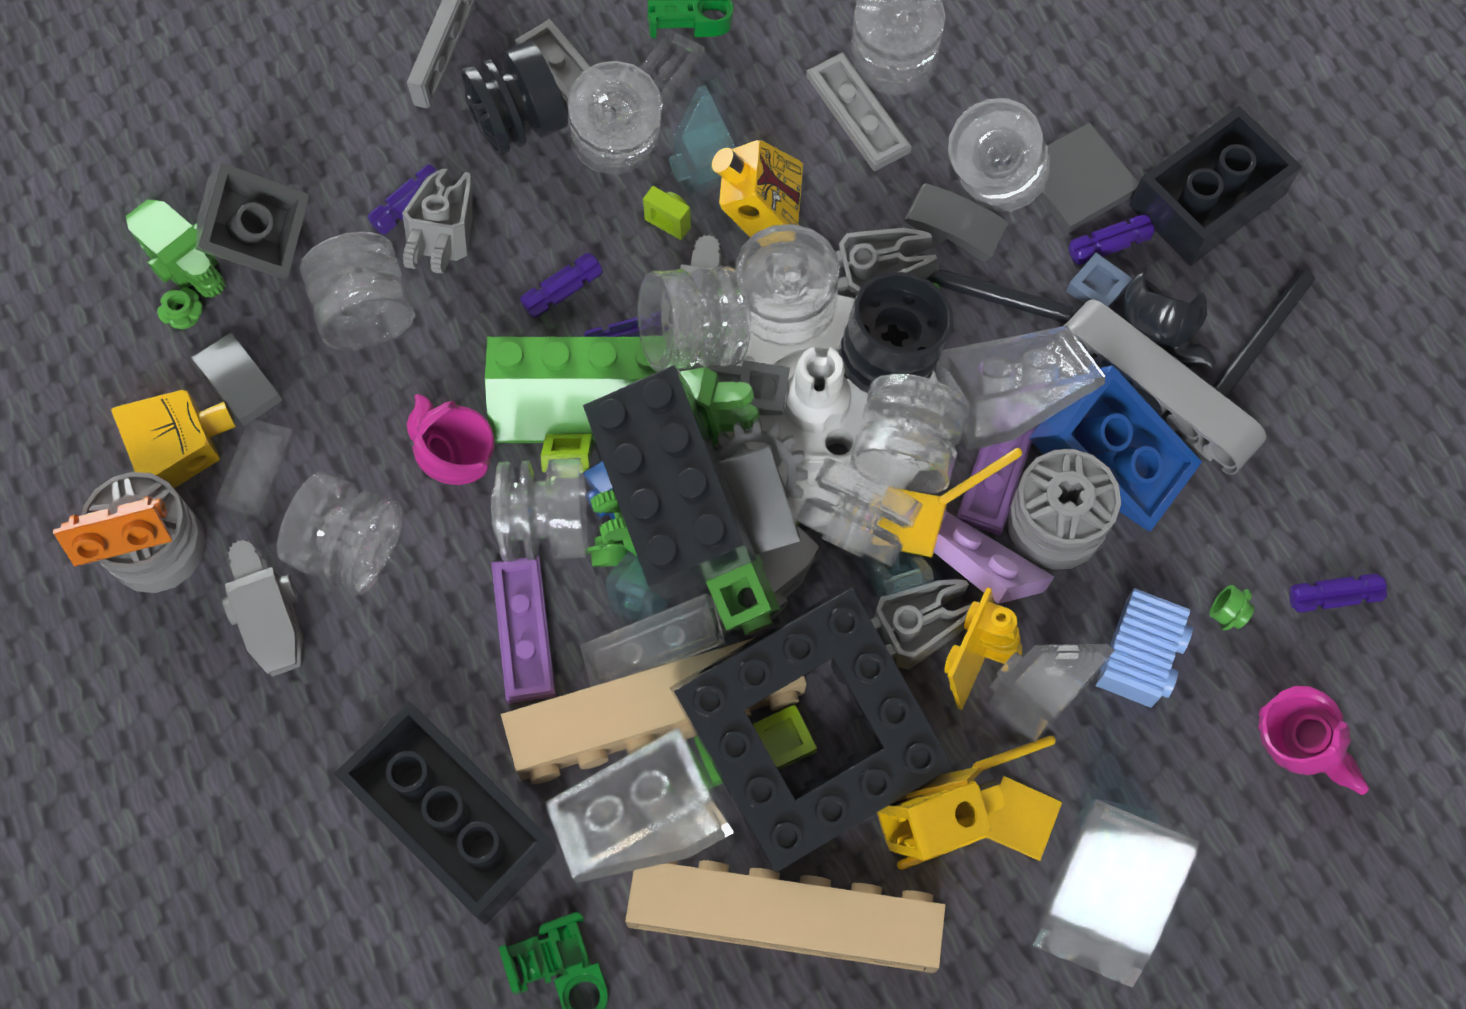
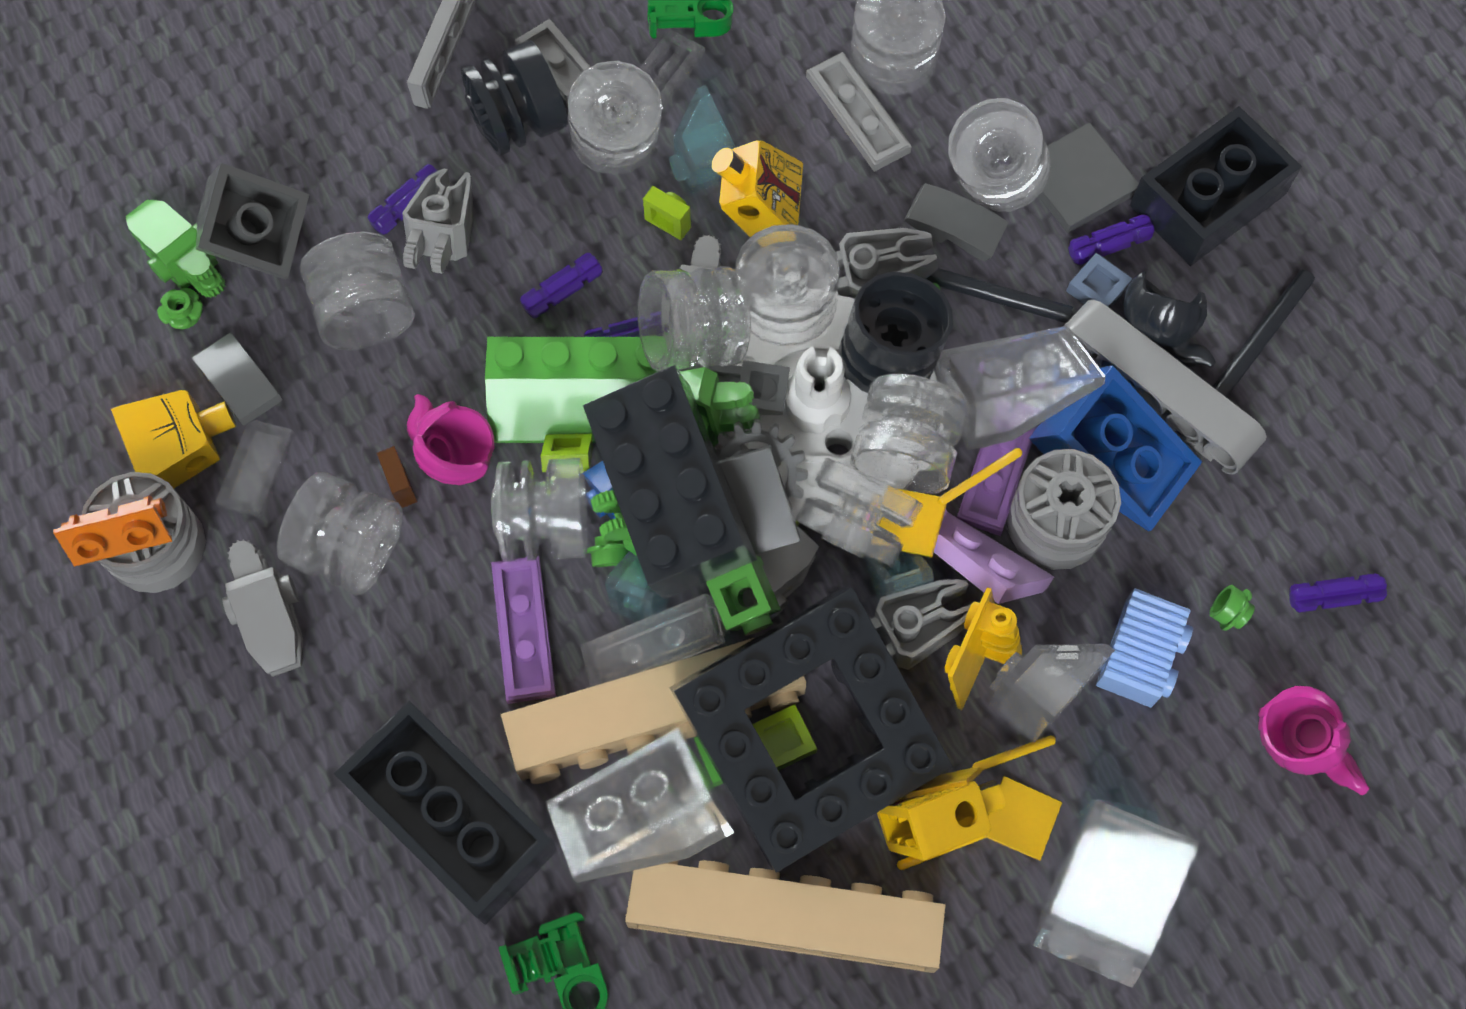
(396, 477): none -> reddish brown tile

